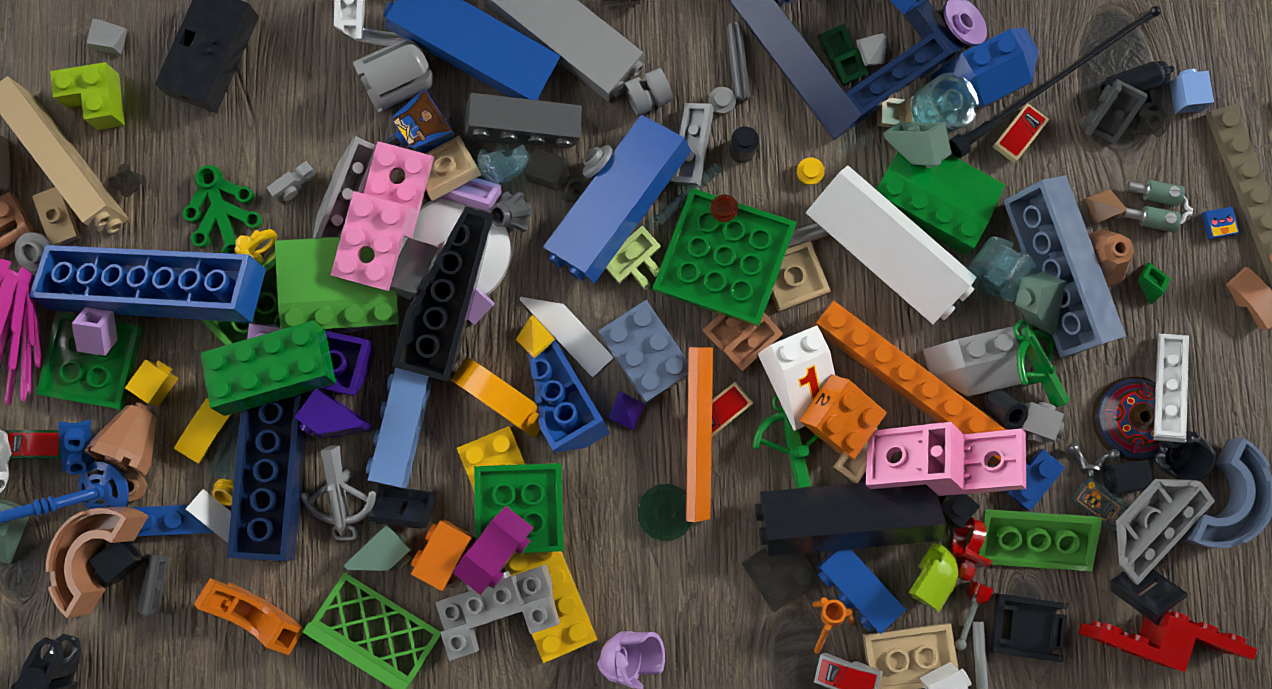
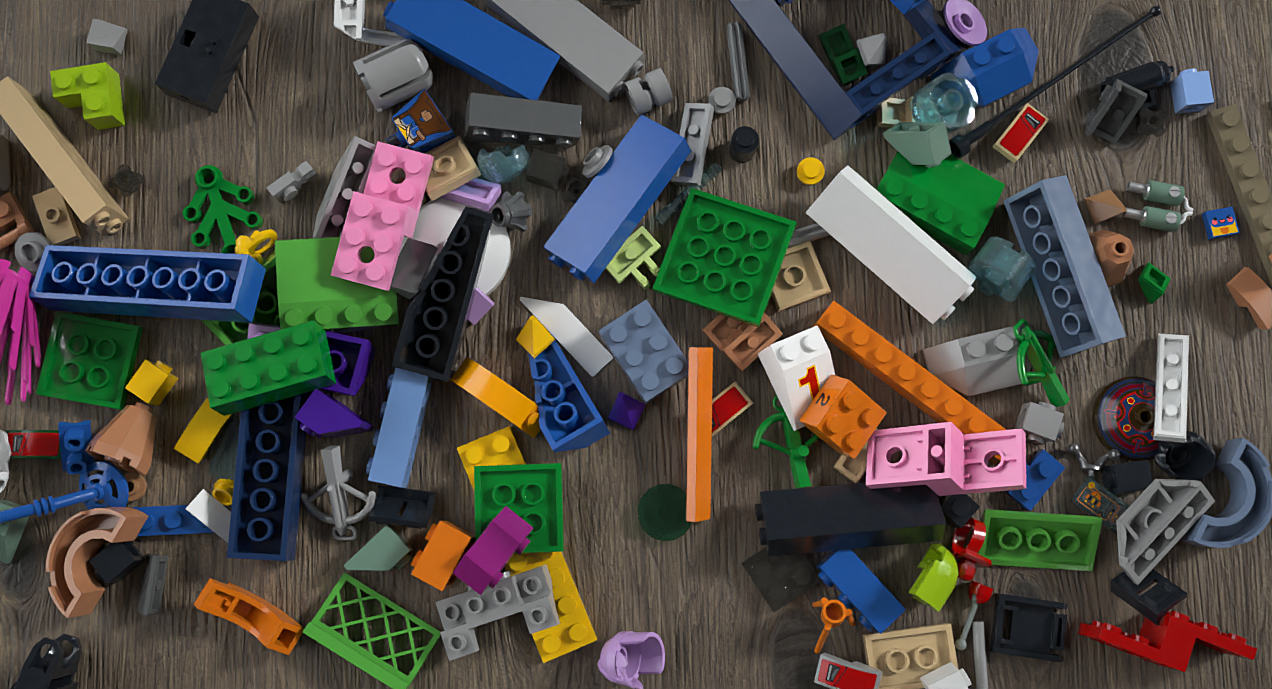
(95, 331): lavender brick -> none
(724, 208): clear red plate -> none
(1005, 409): black brick -> none
(1041, 300): sand green slope -> none

